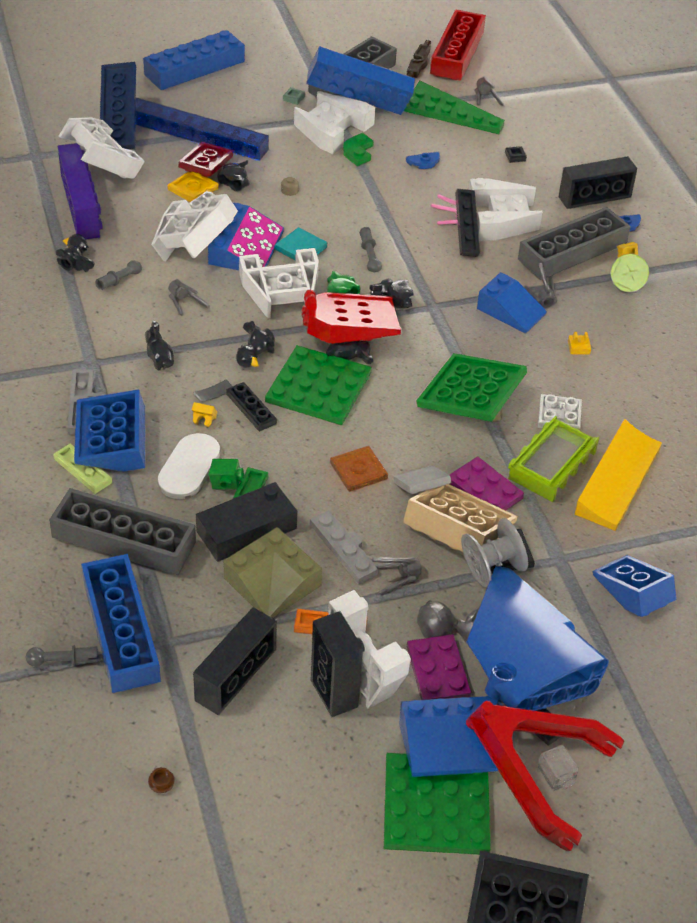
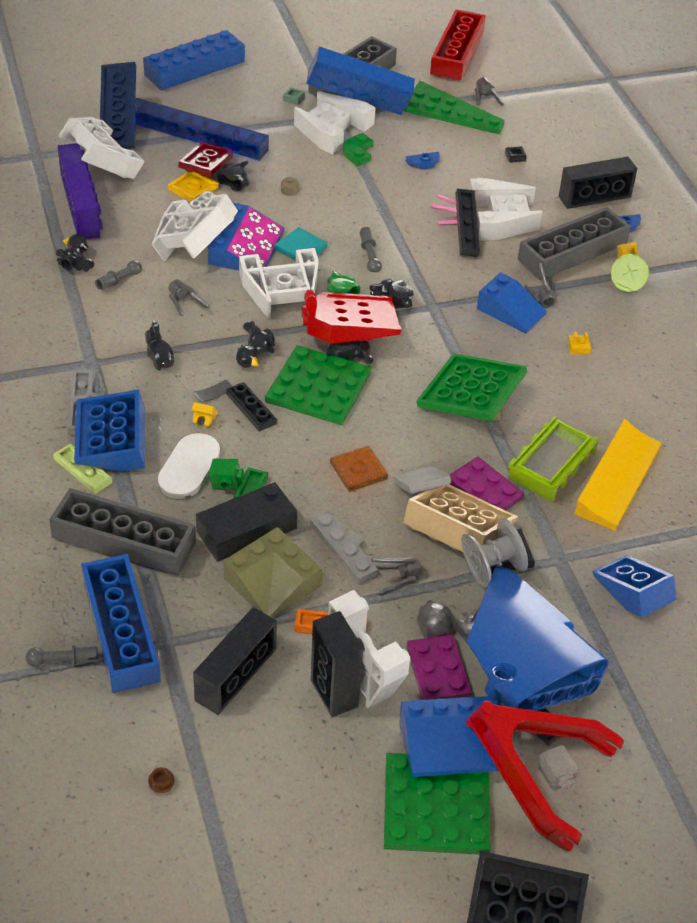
(419, 60): dark brown piece -> none
(565, 409): white tile -> none

